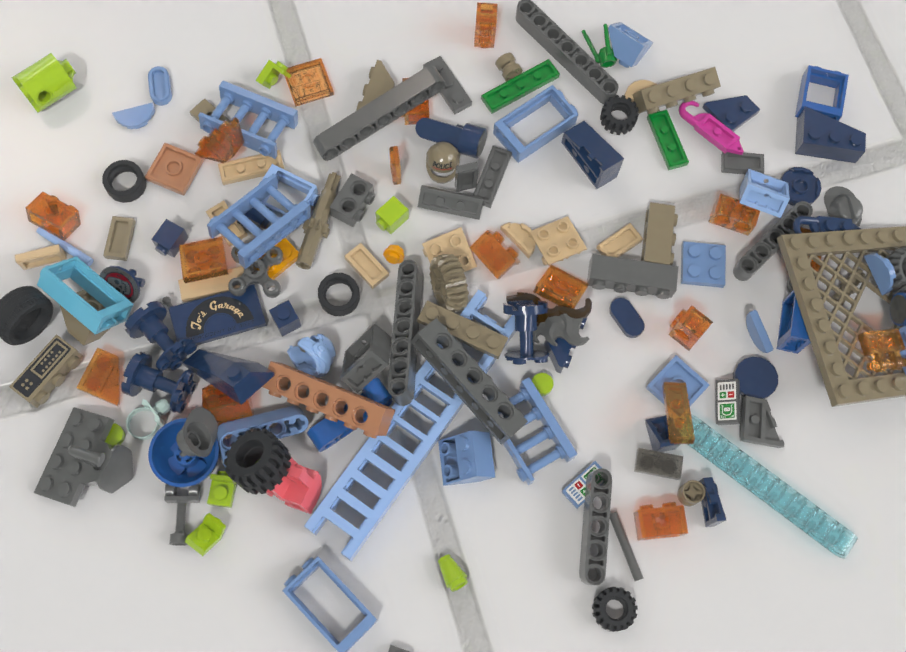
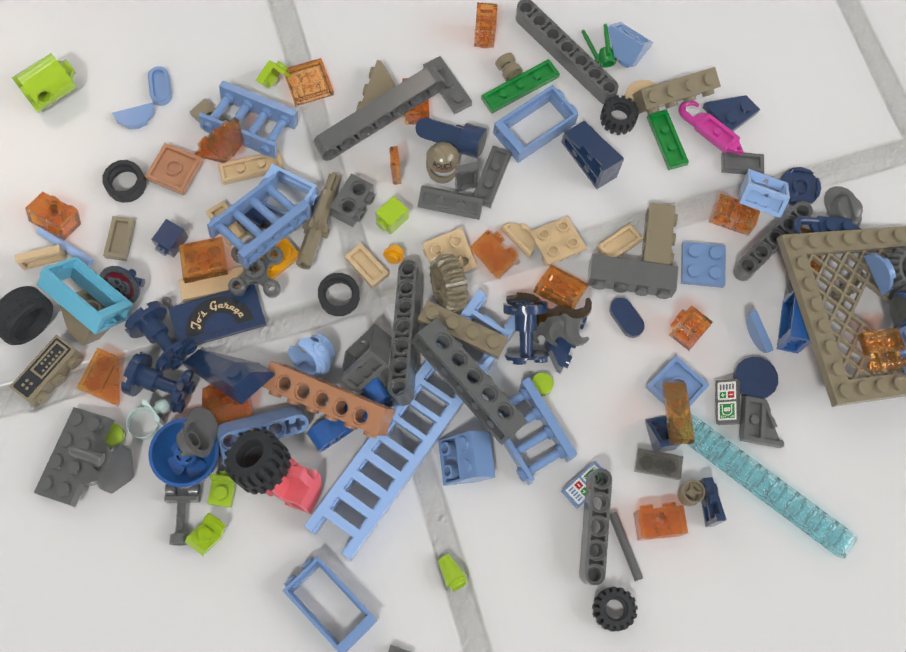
(285, 318): dark blue brick -> none
(826, 78): blue window -> none
(827, 138): dark blue wedge -> none

